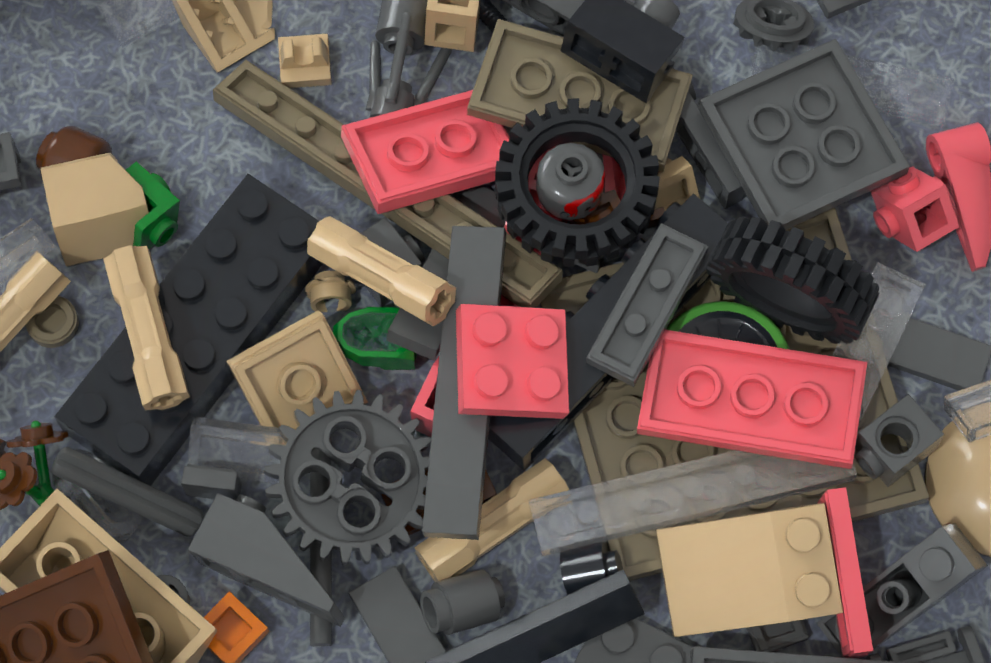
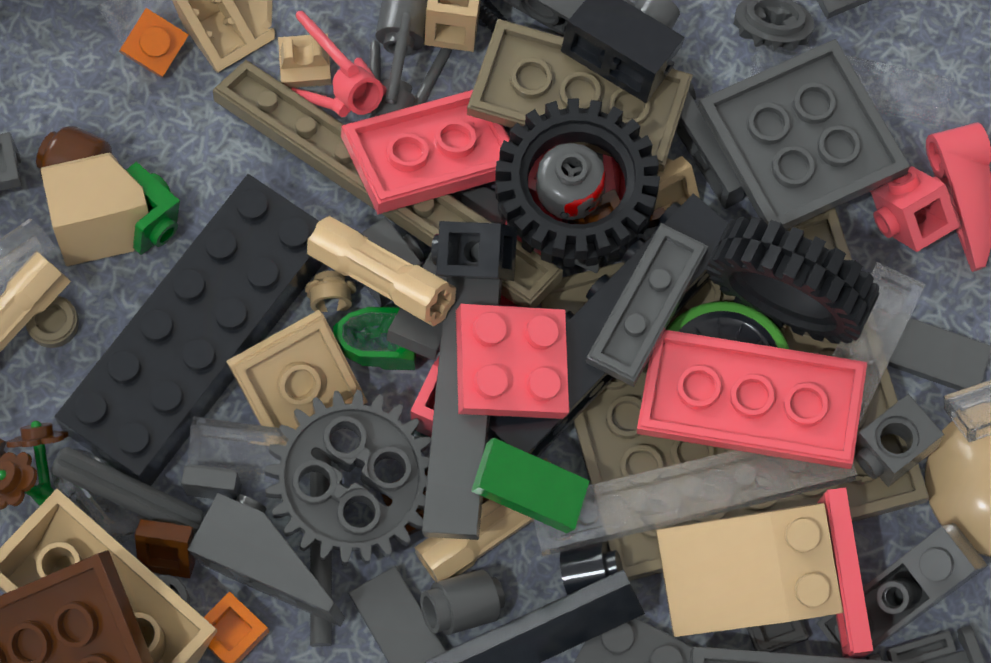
(153, 43): none -> orange plate
(155, 361): tan axle -> none
(165, 548): none -> reddish brown plate
(353, 83): none -> coral plant
(496, 250): none -> black brick
(530, 485): none -> green tile

